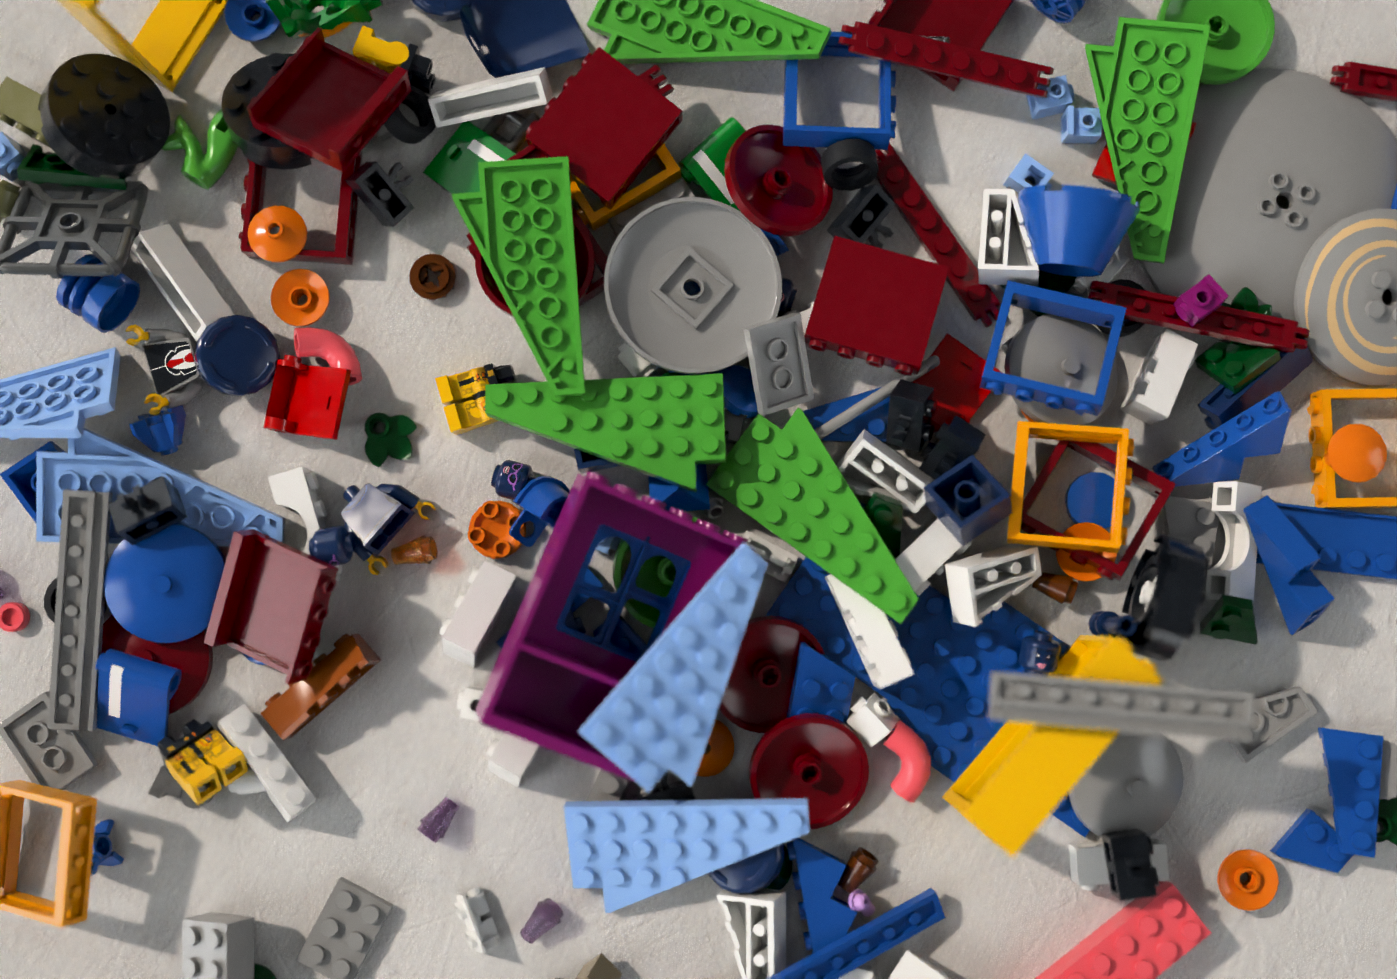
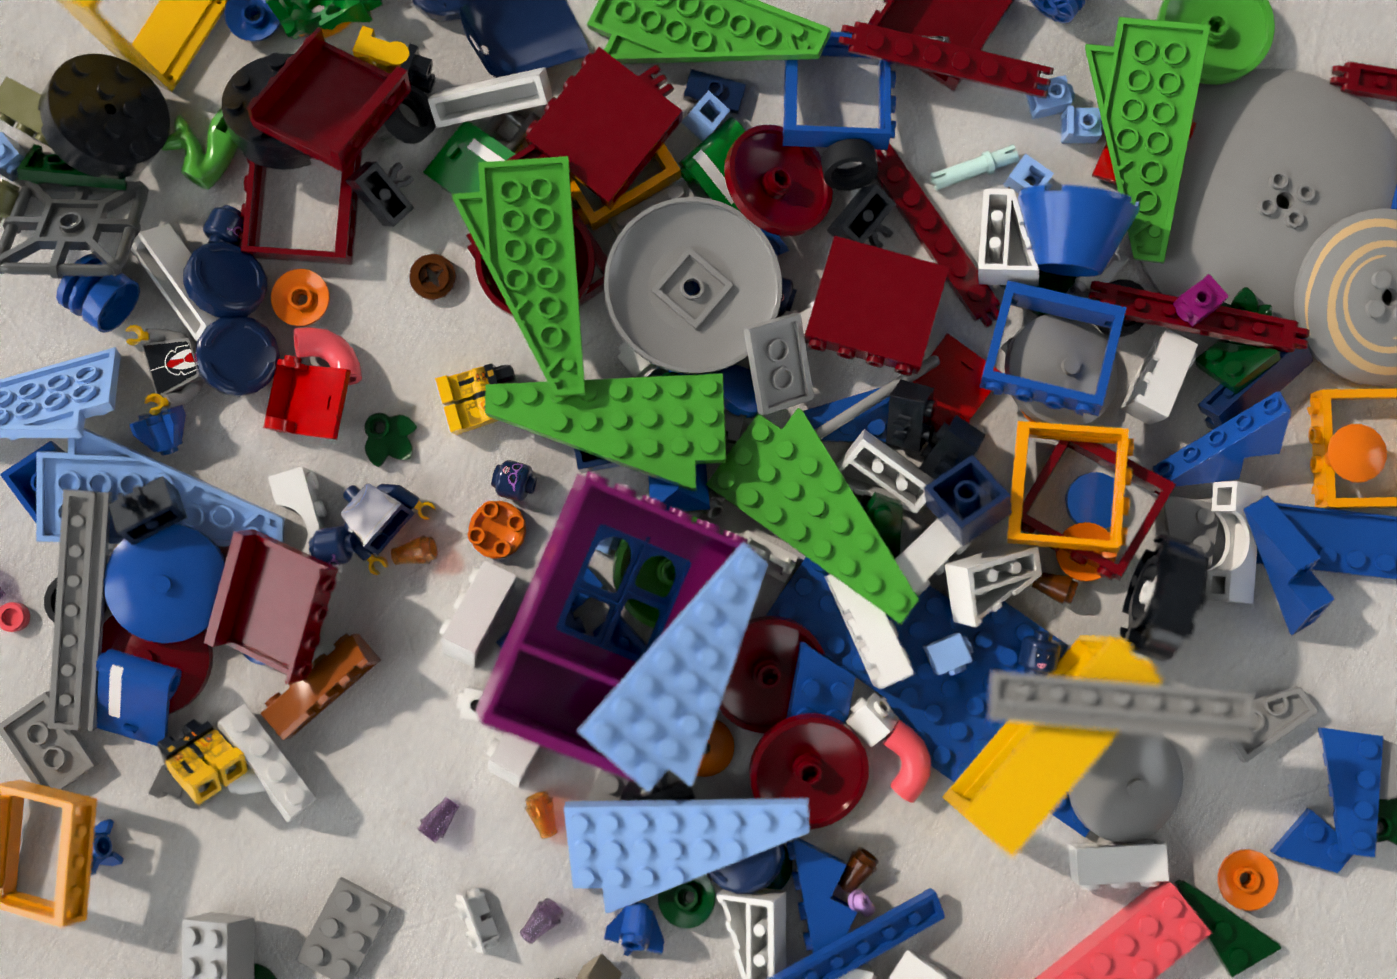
(224, 225): none -> dark blue head
(224, 280): none -> dark blue piece
(284, 244): orange dish -> none
(541, 812): none -> clear orange cone
(542, 505): blue container -> none
(636, 928): none -> blue brick
(681, 912): none -> dark green dish
(705, 116): none -> light blue brick
(724, 89): none -> dark blue plate
(949, 654): none -> light blue brick
(986, 163): none -> light aqua pin
(1111, 624): dark blue pin -> none
(1130, 864): black brick -> none
(1231, 619): dark green wing -> none
(1232, 939): none -> dark green wing

